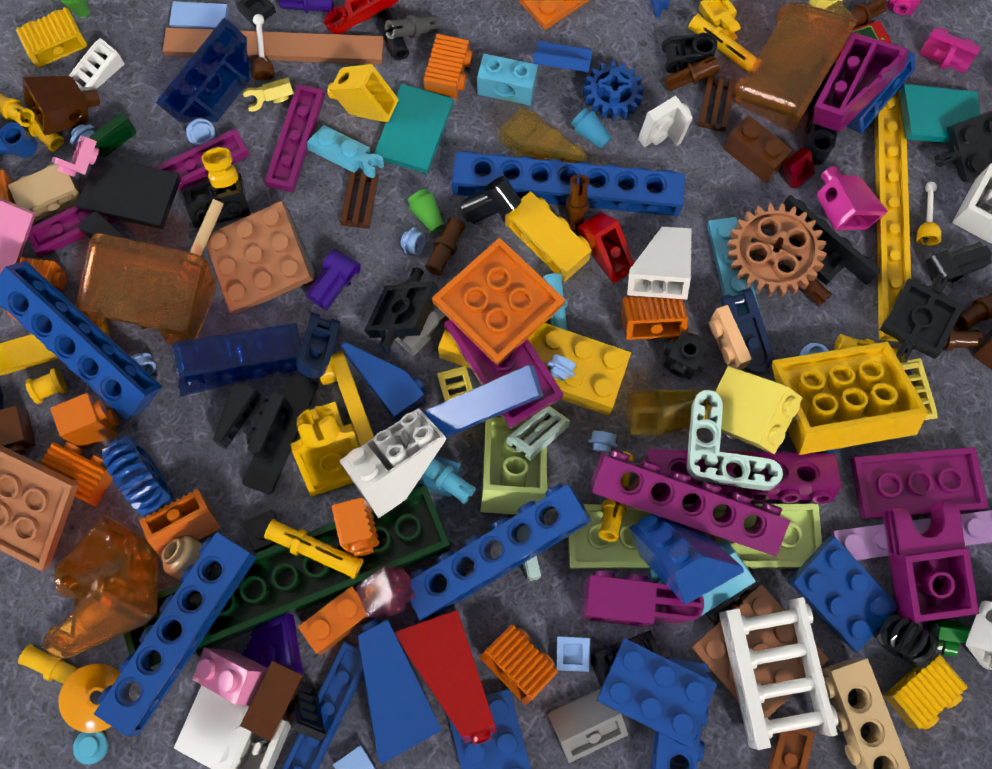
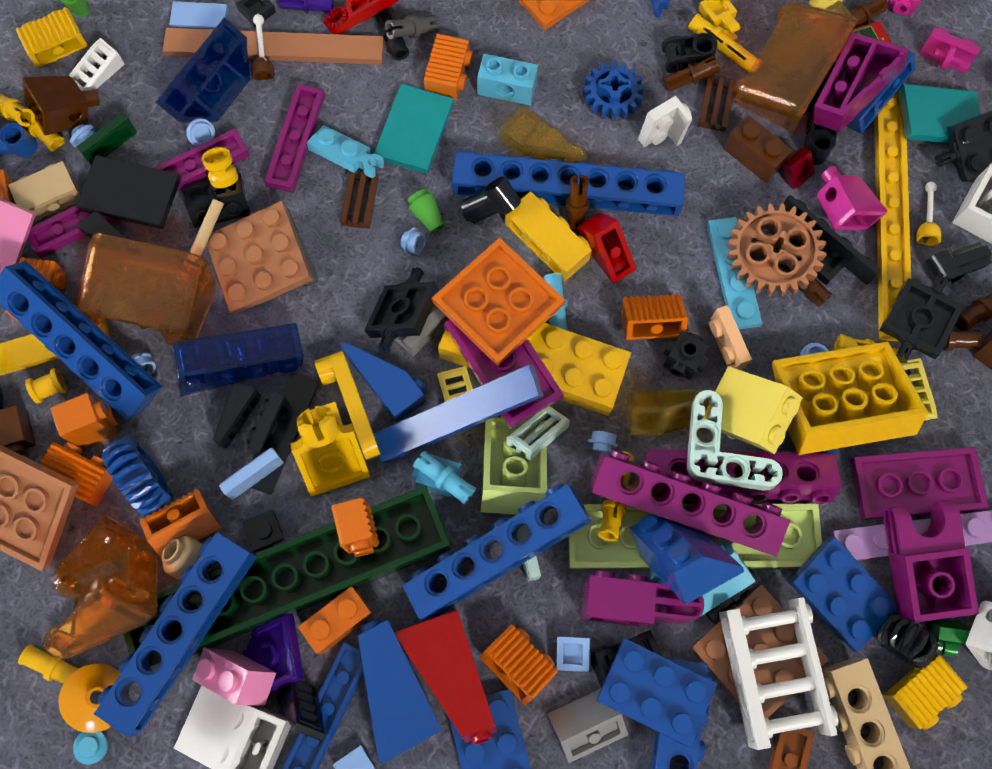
(83, 156): bright pink bracket -> none
(251, 473): none -> light blue tile
(272, 700): reddish brown tile -> none
(275, 91): light yellow plate -> none
(312, 548): yellow pin -> none
(317, 346): dark blue plate -> none
(335, 274): dark purple piece -> none
(363, 93): yellow torso -> none
(385, 592): clear pink brick -> none
(394, 461): white slope -> none
(445, 246): reddish brown pin -> none
(561, 367): light blue plate -> none
(562, 56): blue slope -> none
(591, 128): dark azure cone -> none
(663, 266): white slope -> none
(751, 329): dark blue plate -> none

